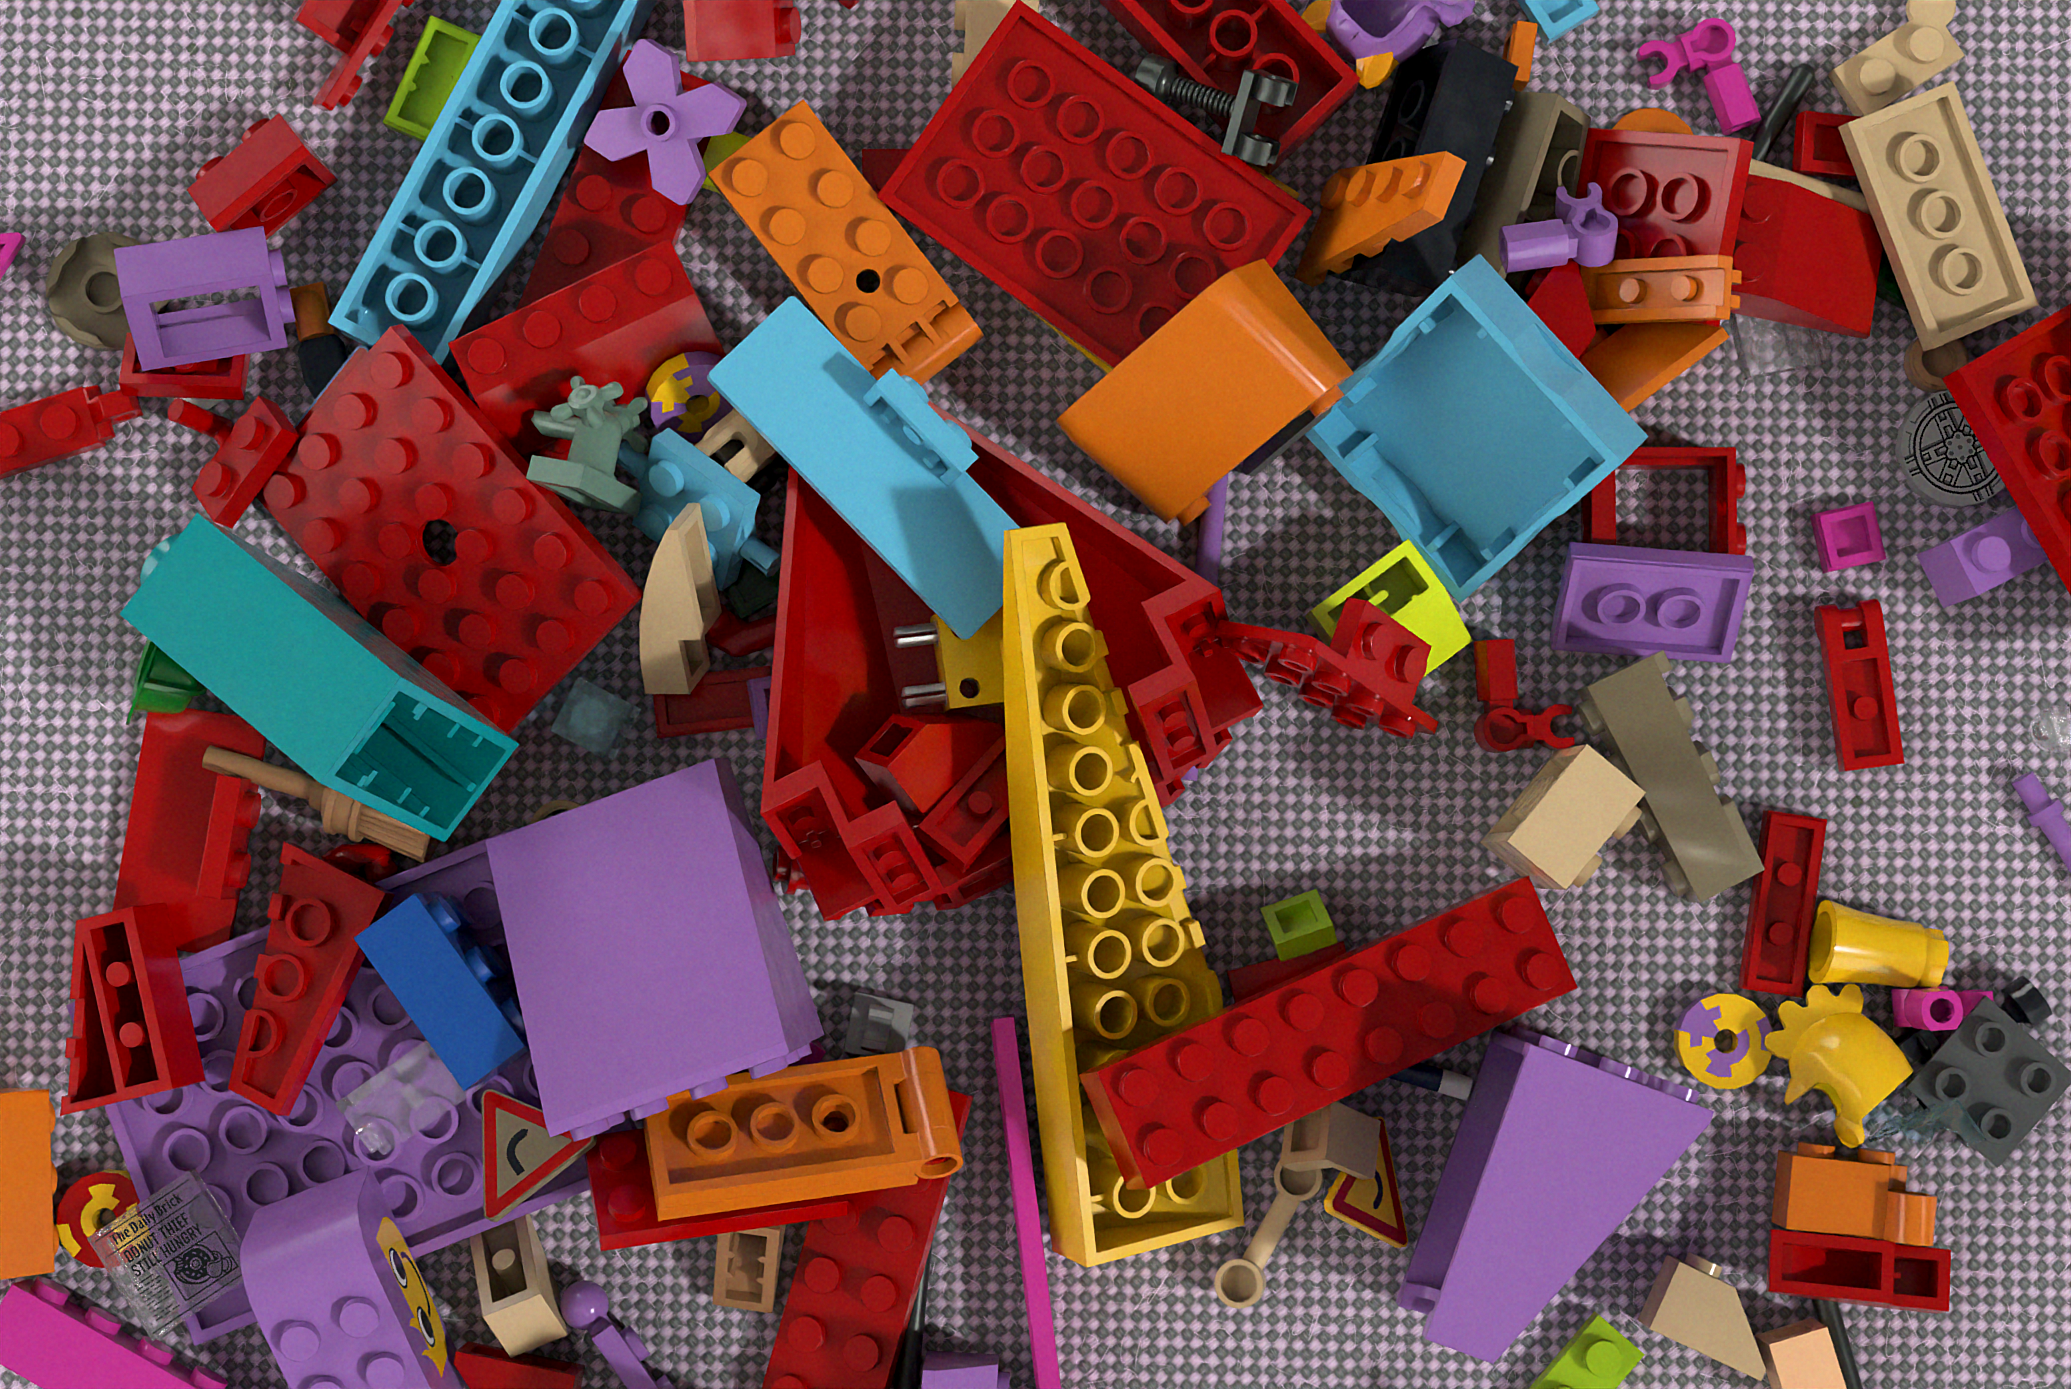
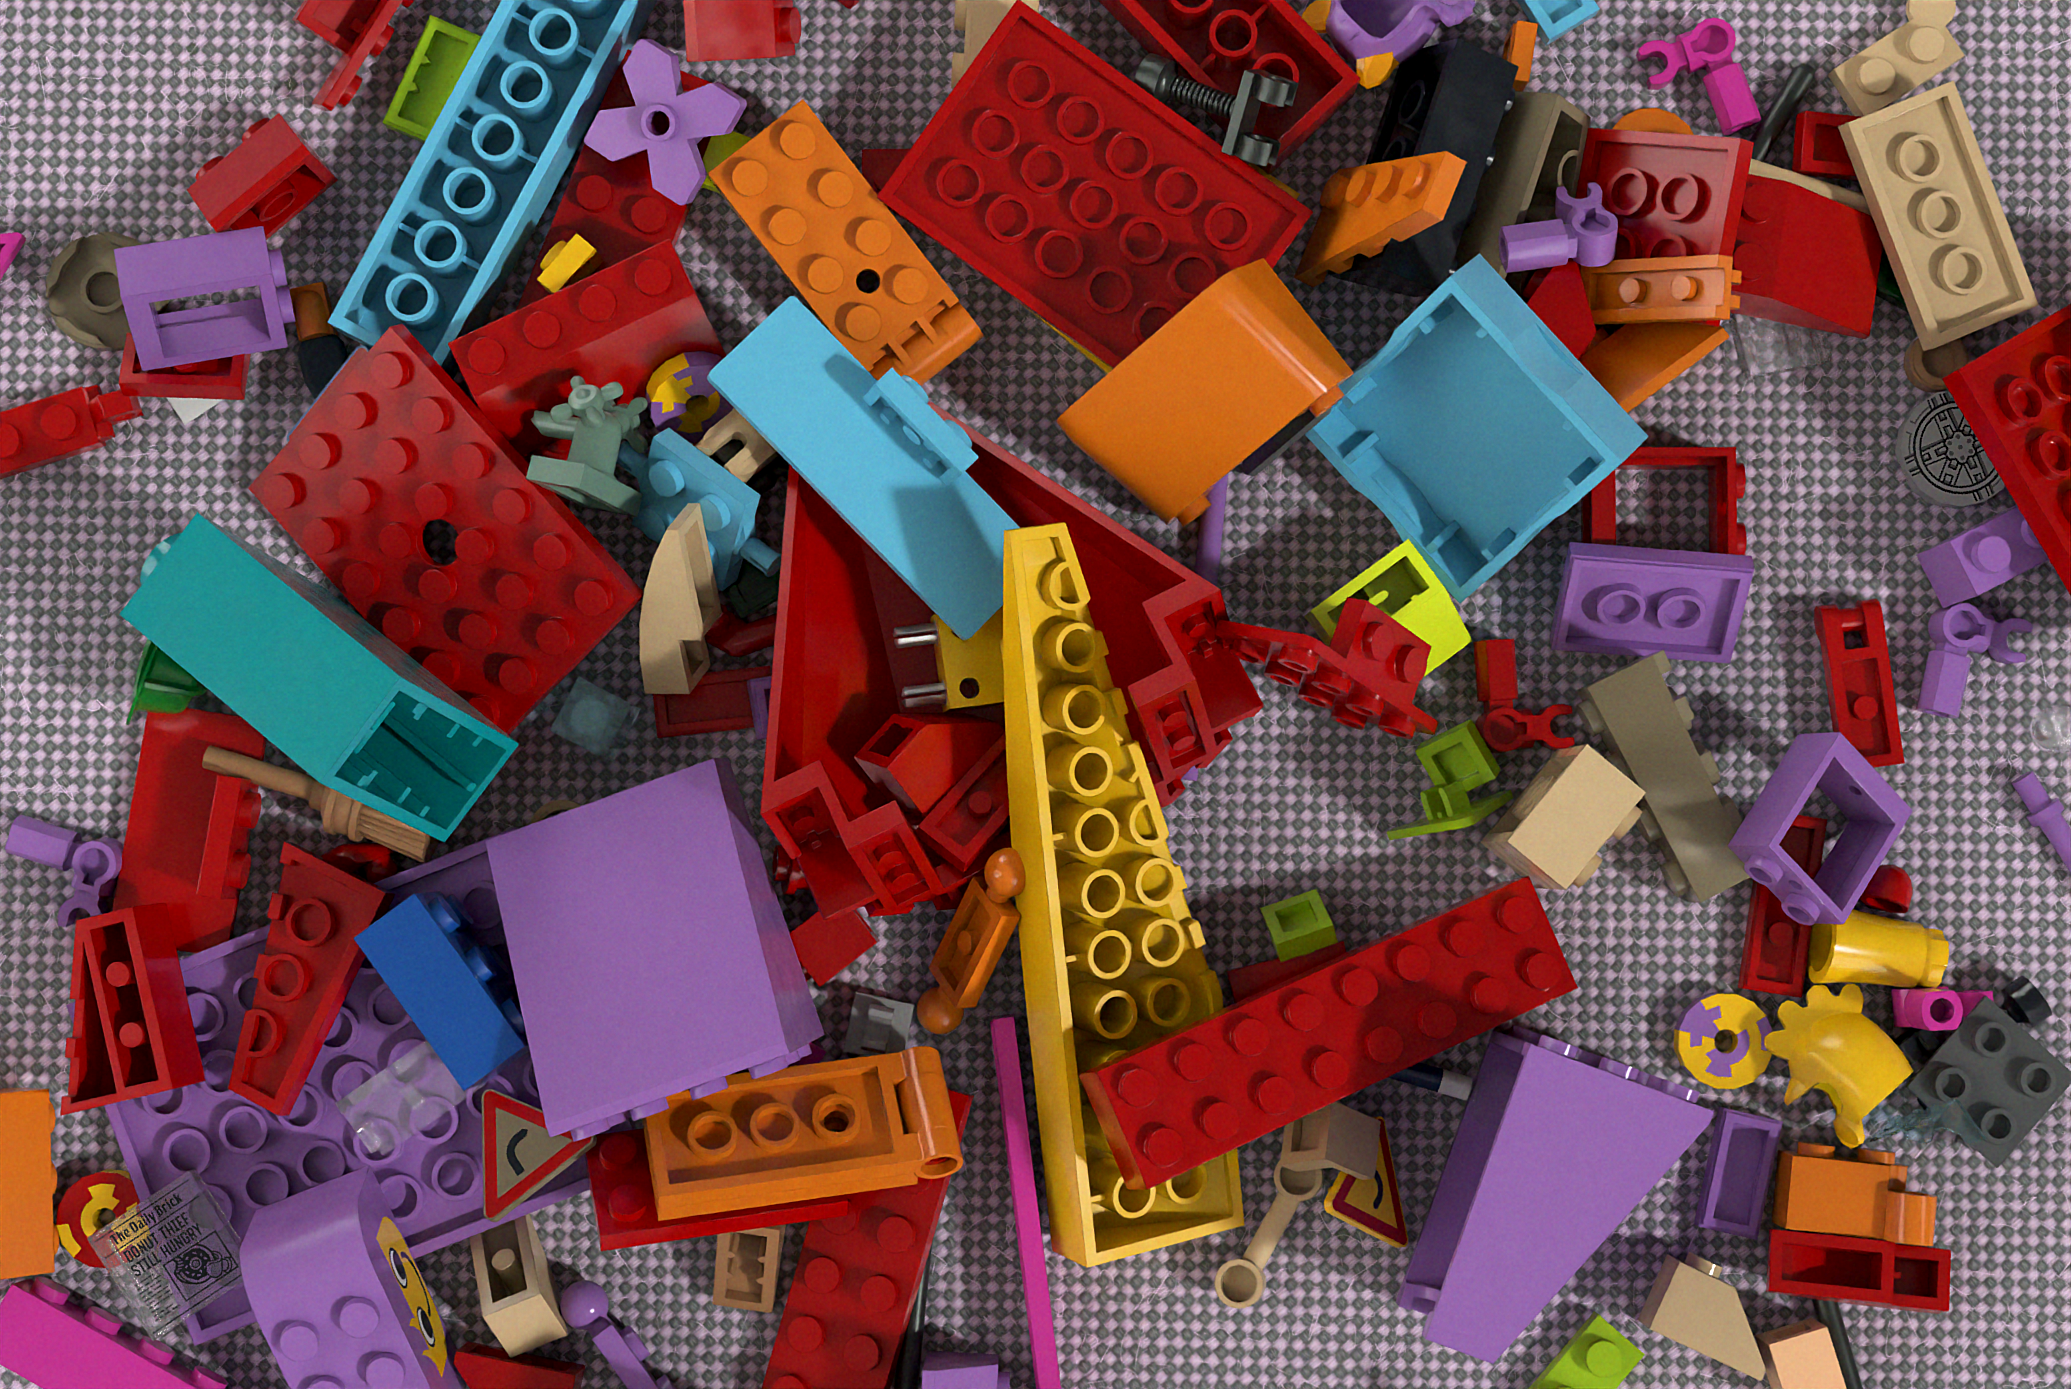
(94, 862): none -> medium lavender bar
(245, 457): red plate -> none
(568, 264): none -> yellow plate
(832, 945): none -> red brick
(973, 942): none -> orange plate
(1449, 809): none -> lime piece
(1458, 756): none -> lime plate
(1738, 1173): none -> medium lavender tile
(1848, 537): dark pink tile -> none
(1858, 791): none -> medium lavender window
(1889, 890): none -> red hinge
(1955, 632): none -> medium lavender bar

